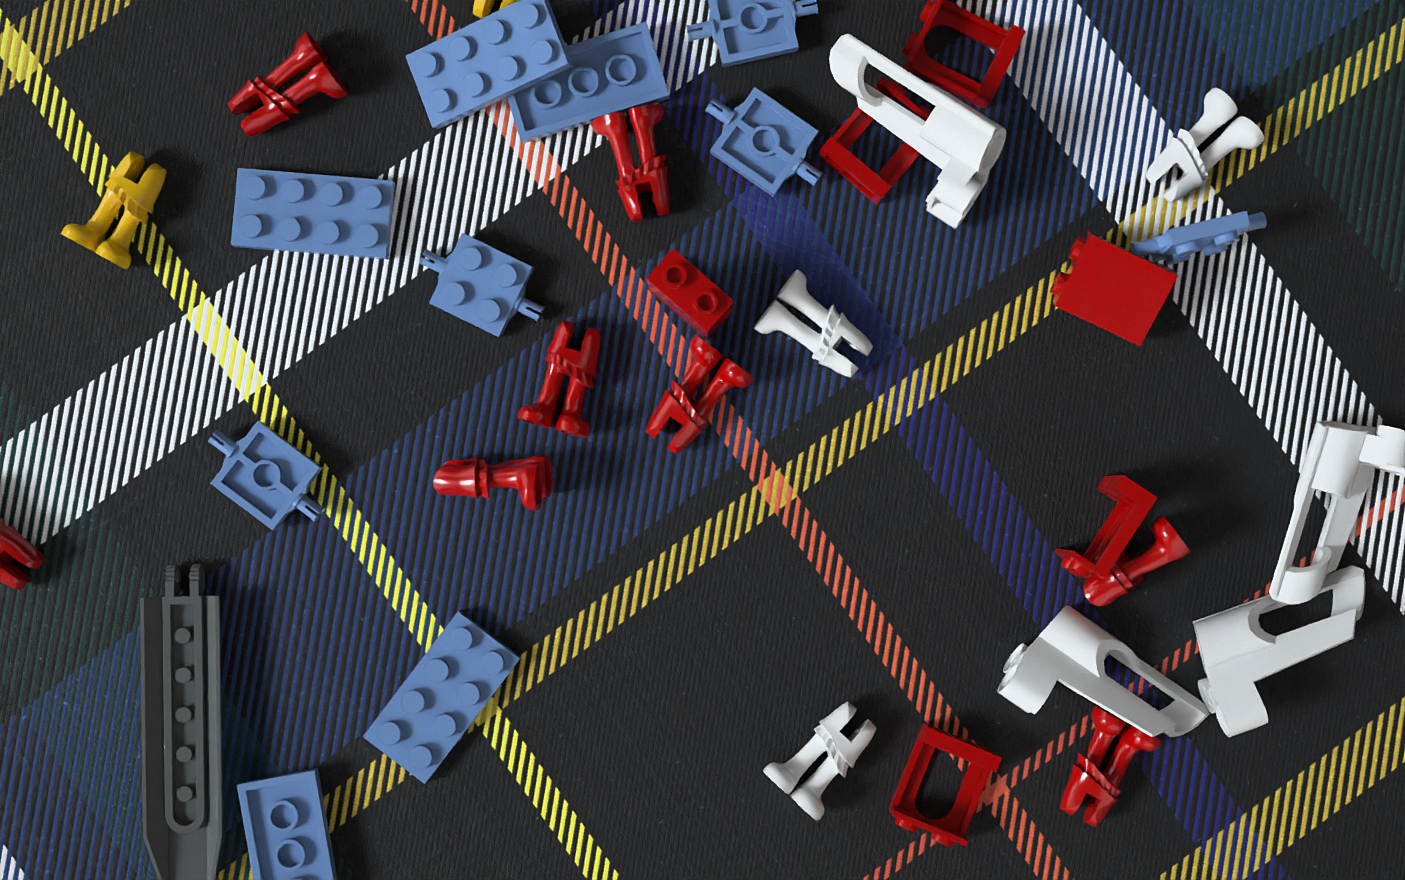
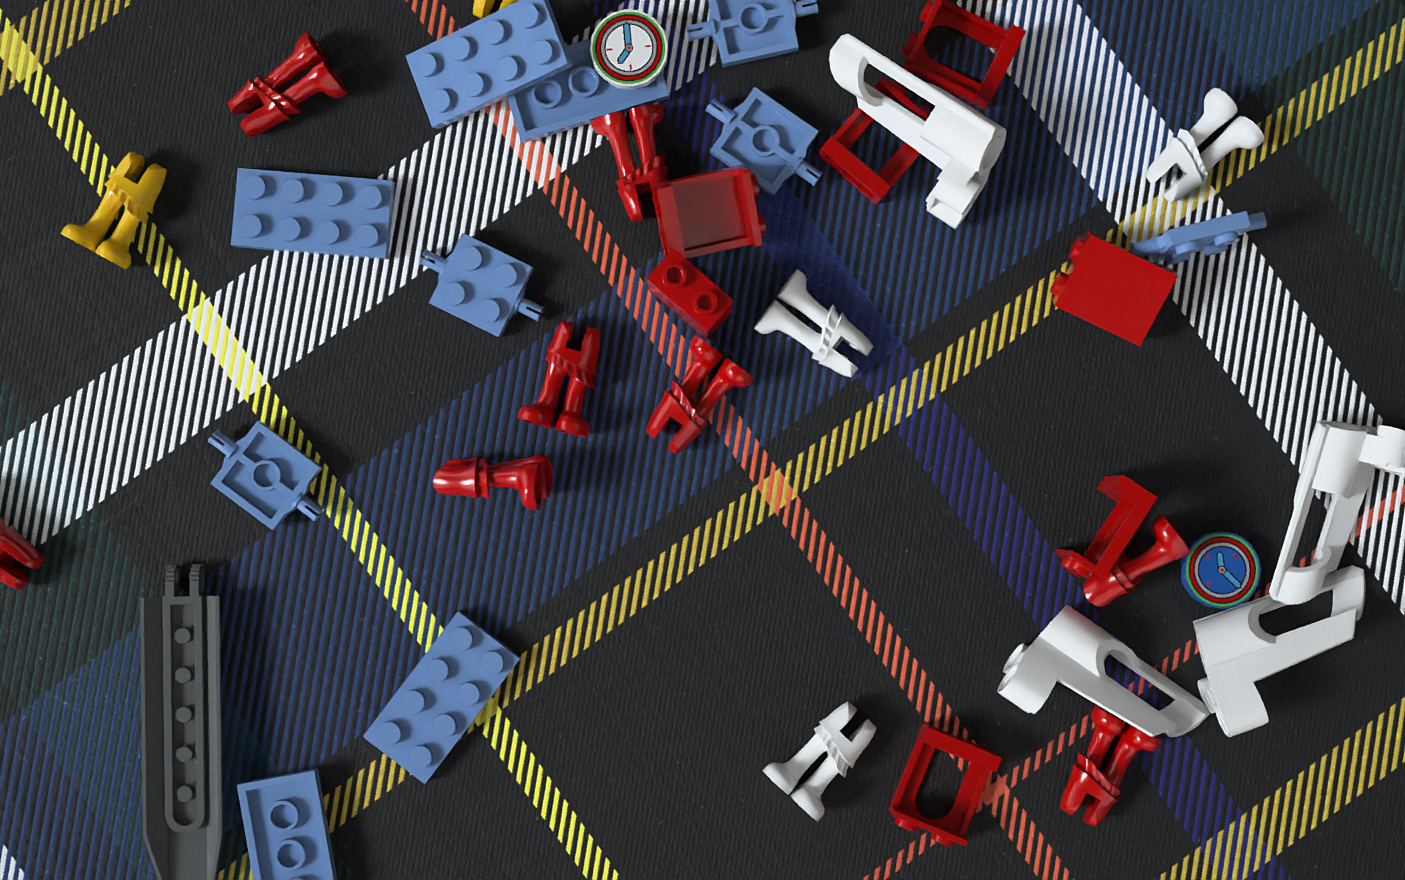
(629, 49): none -> tile
(709, 212): none -> red panel
(1220, 570): none -> tile

